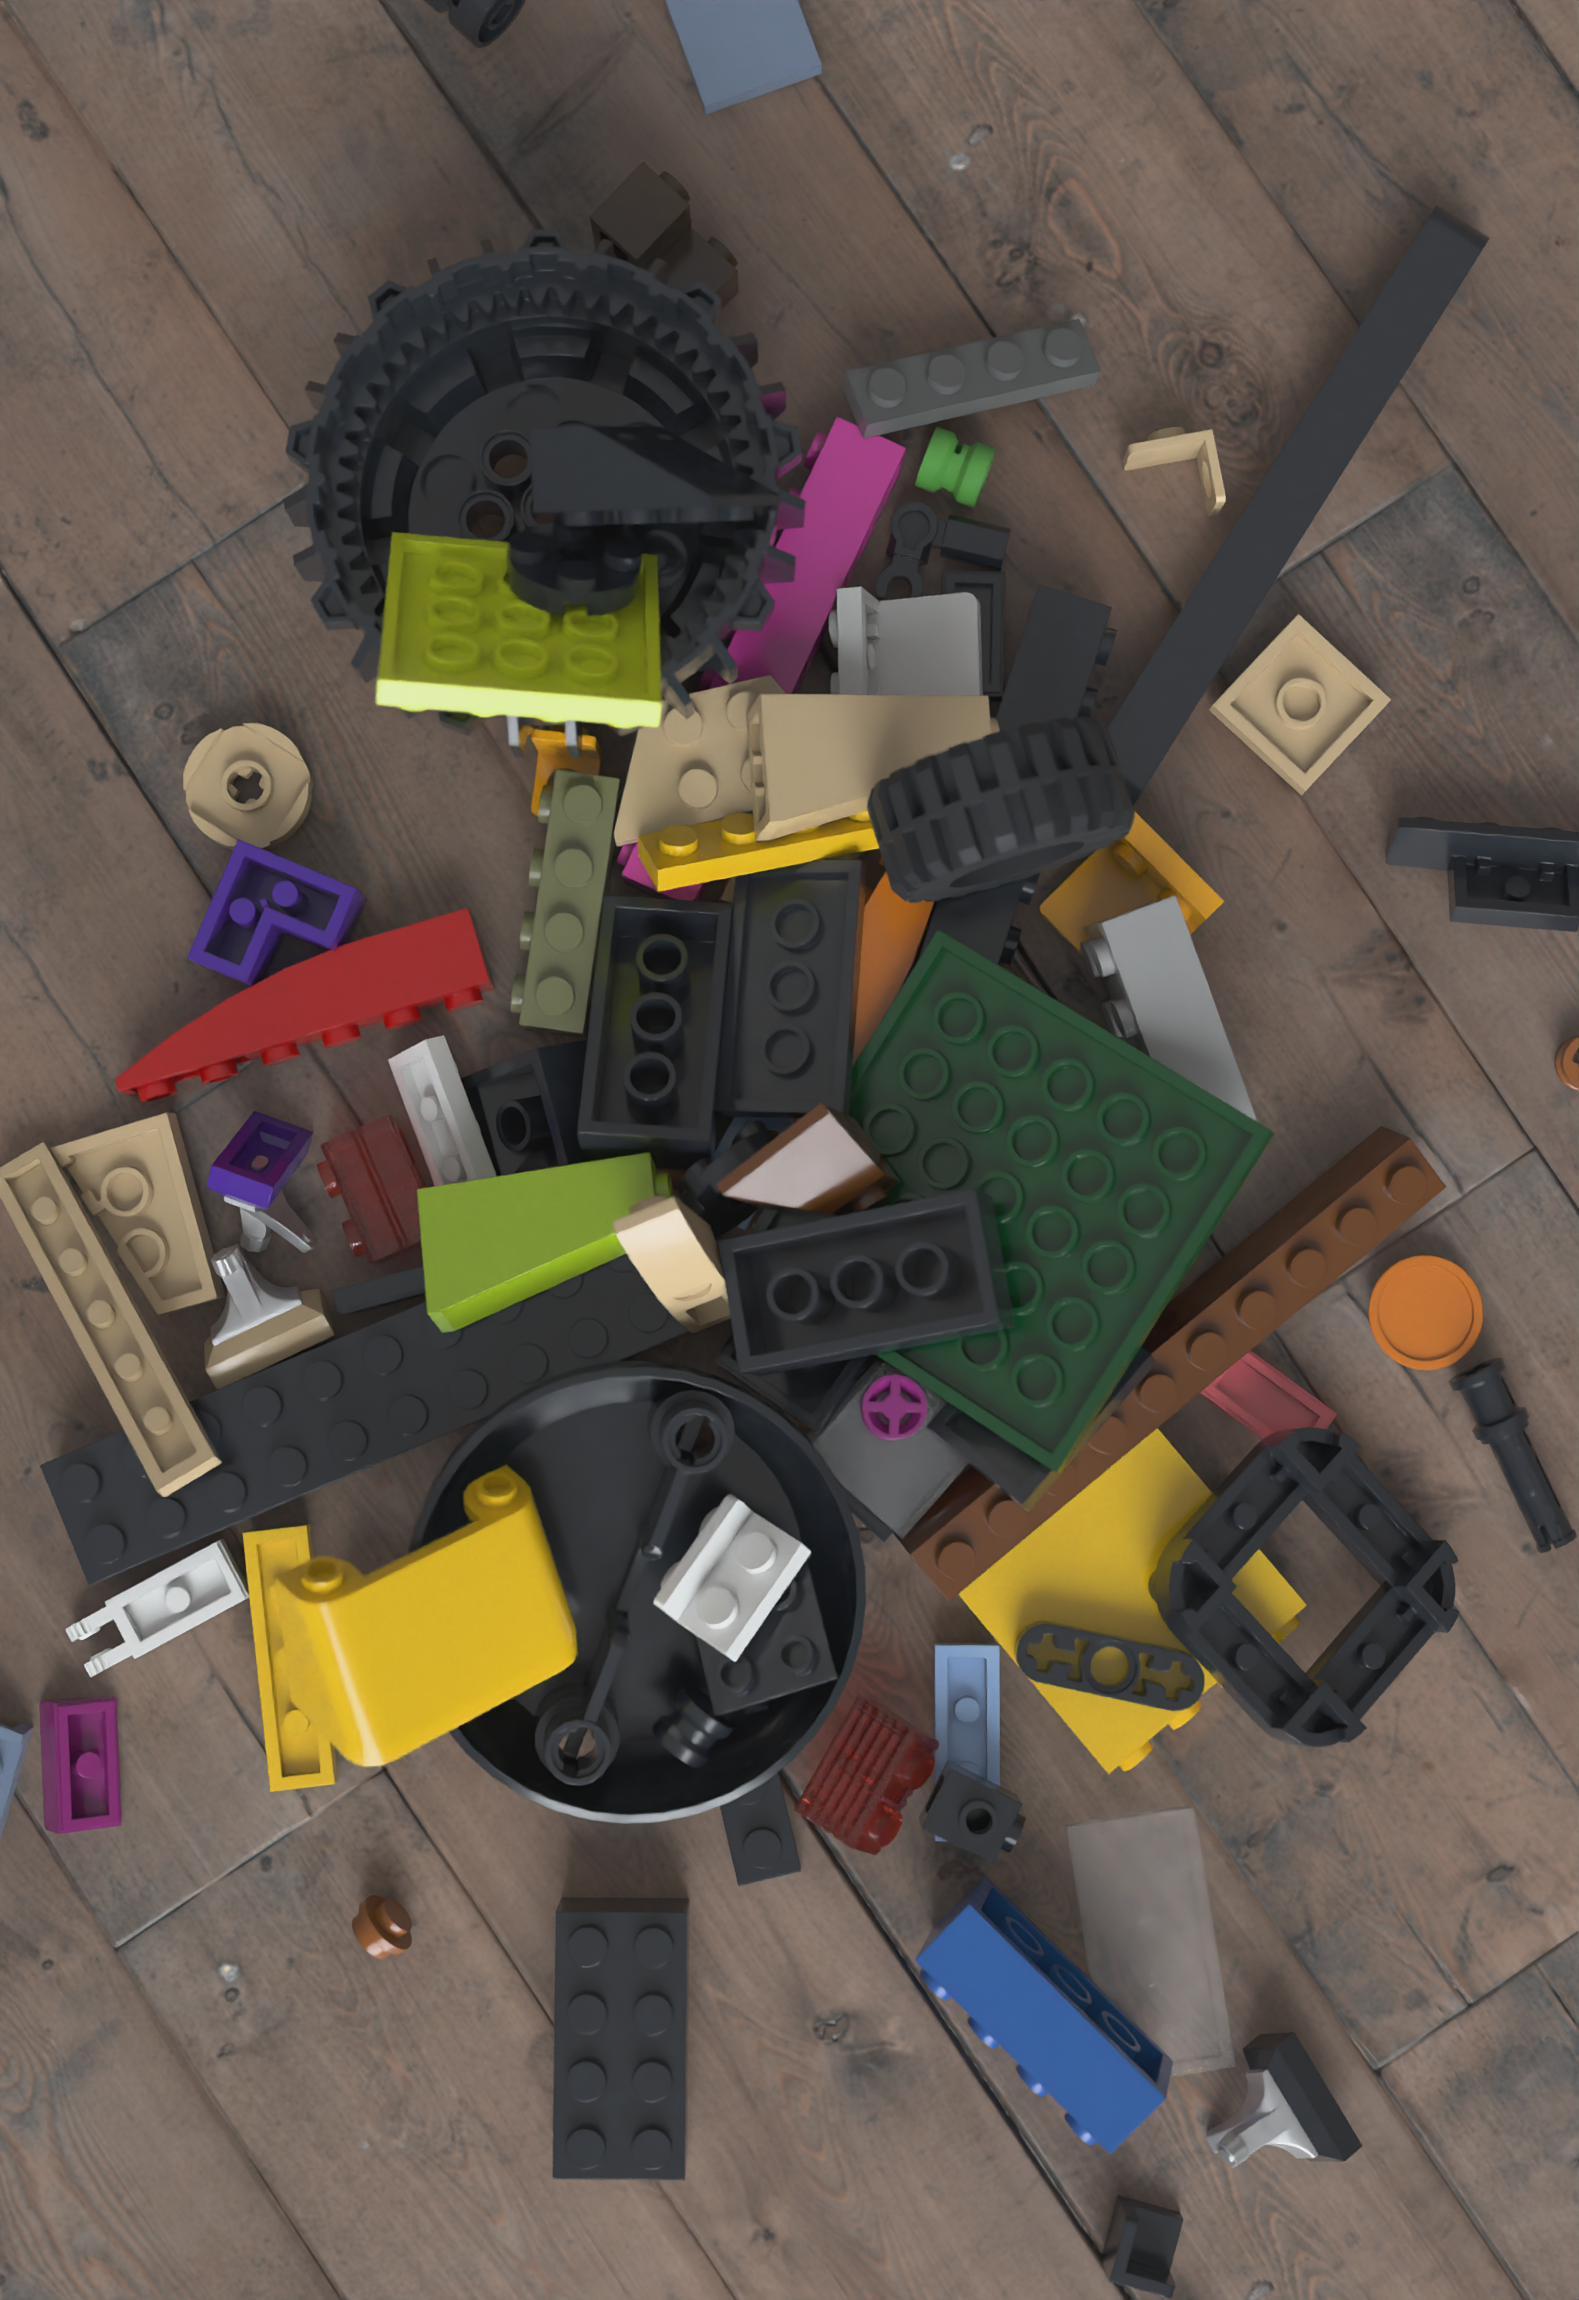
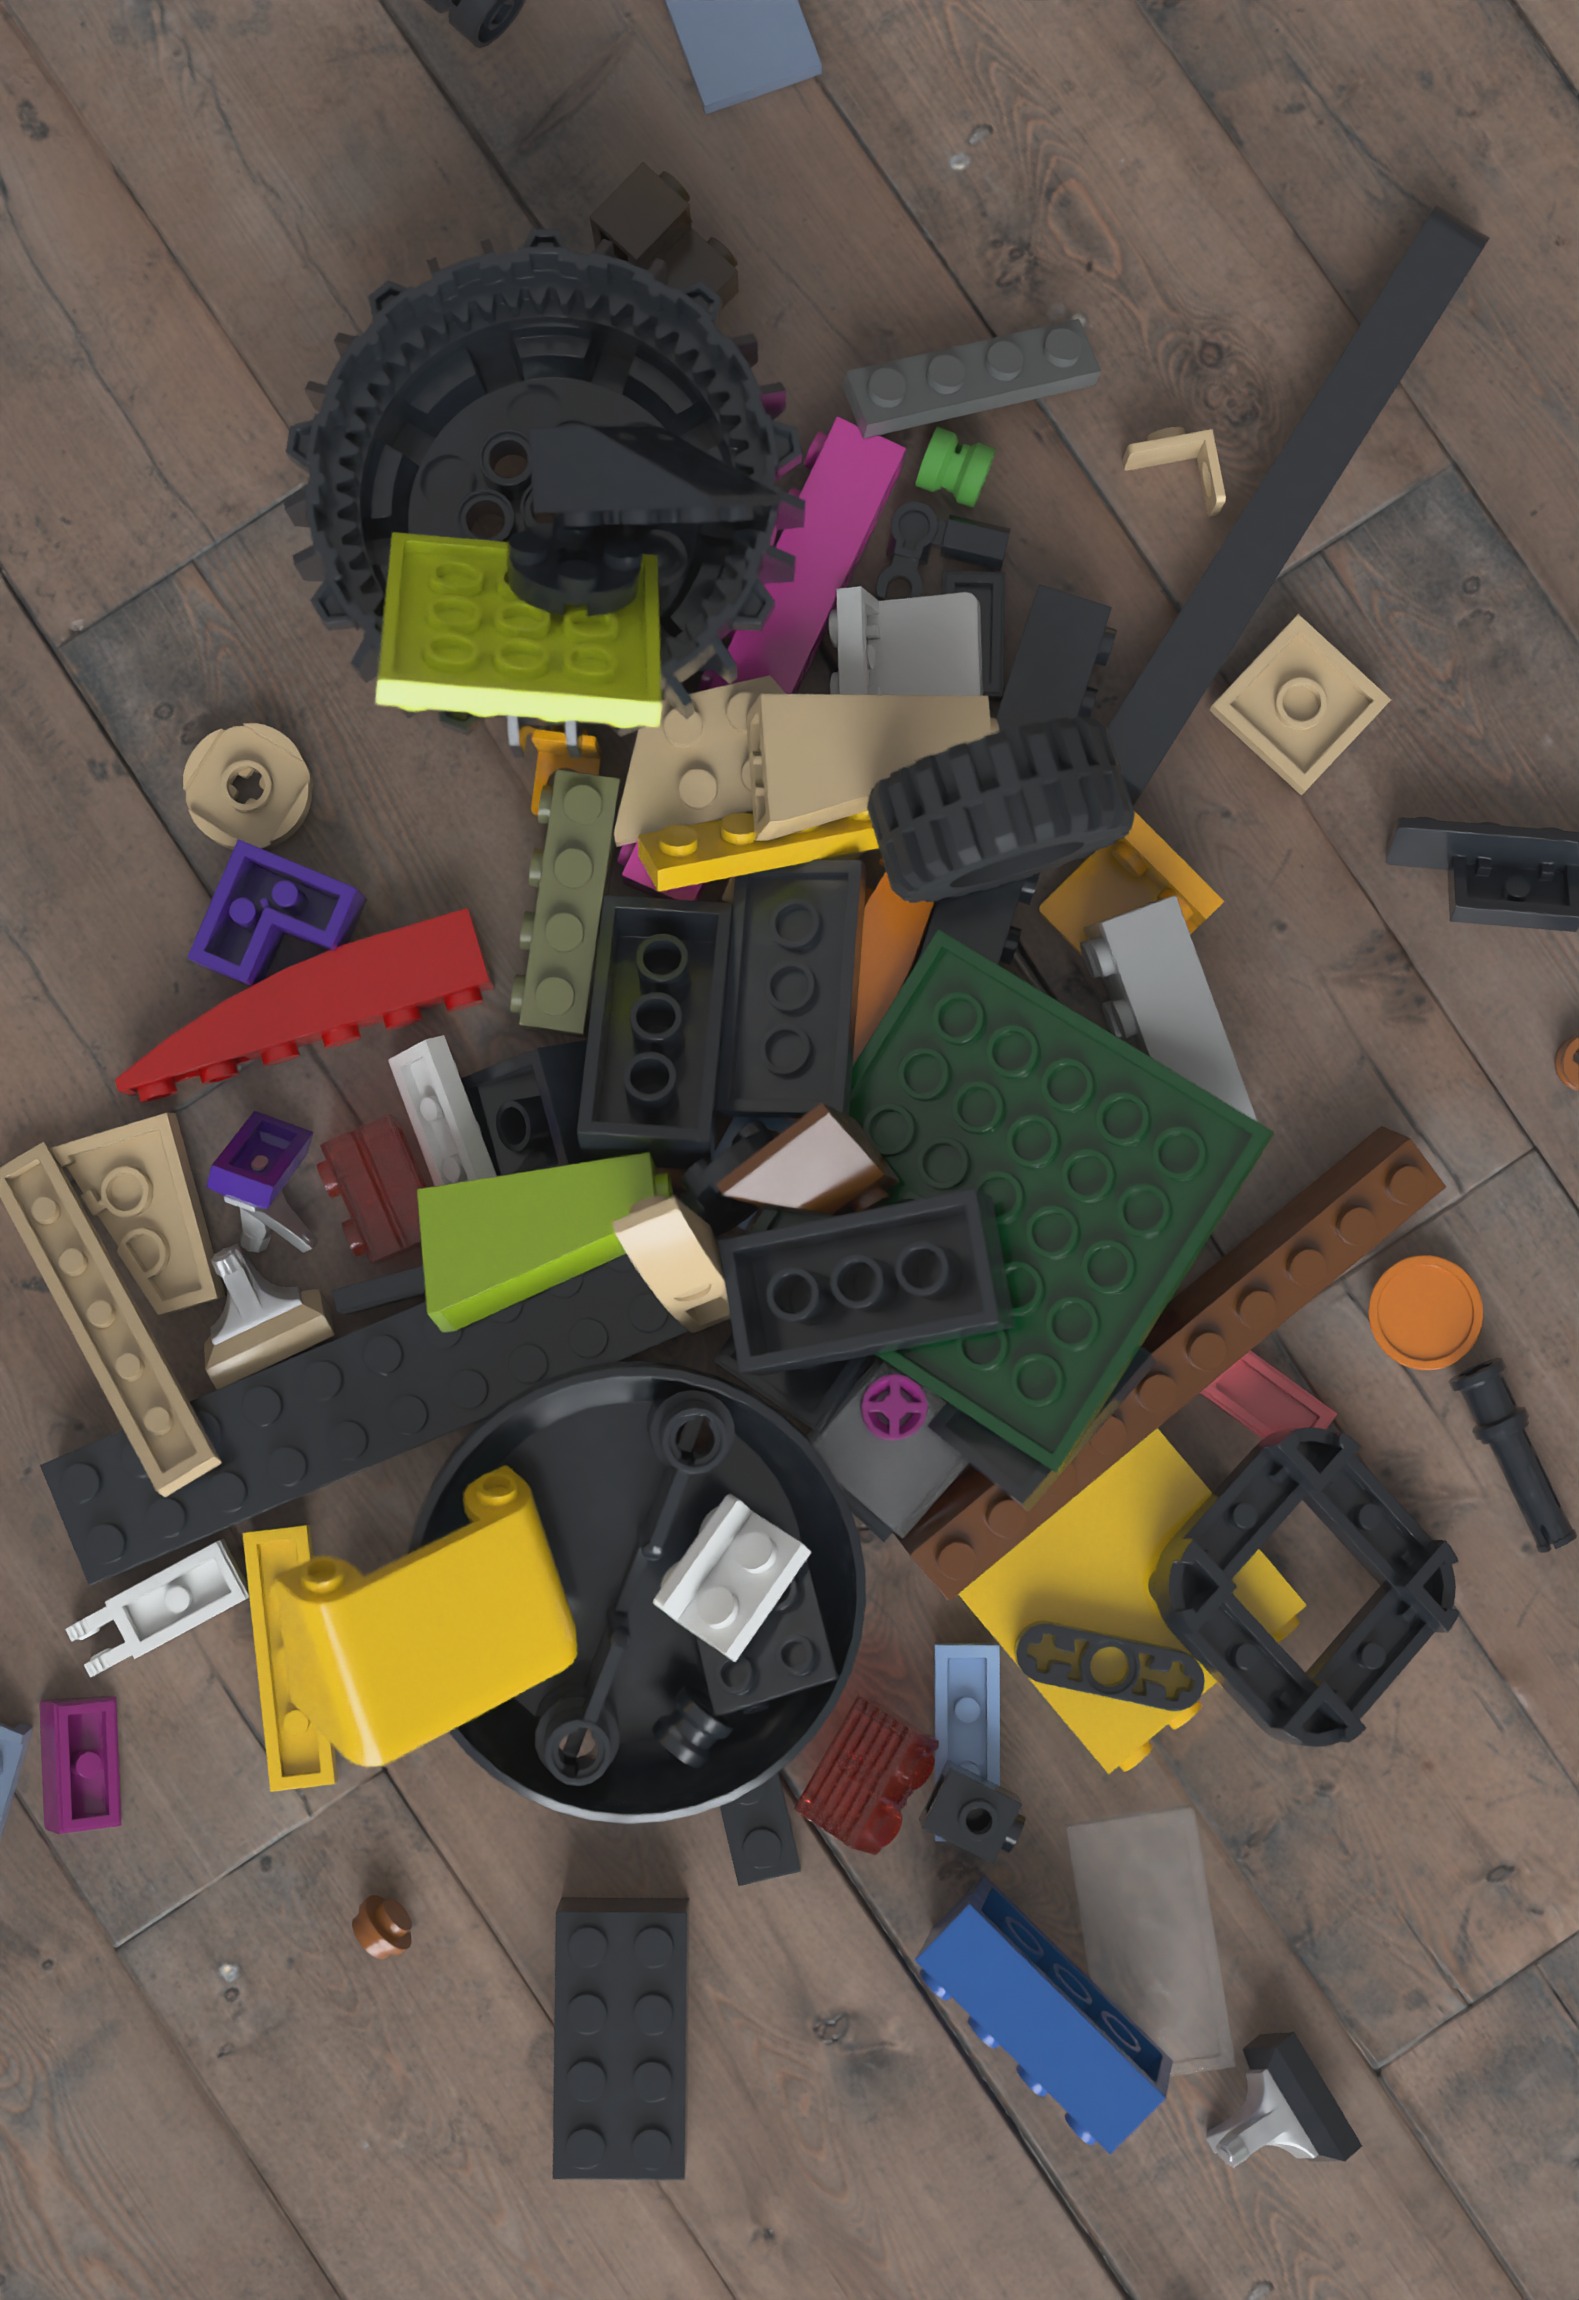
(1142, 2246): black panel -> none

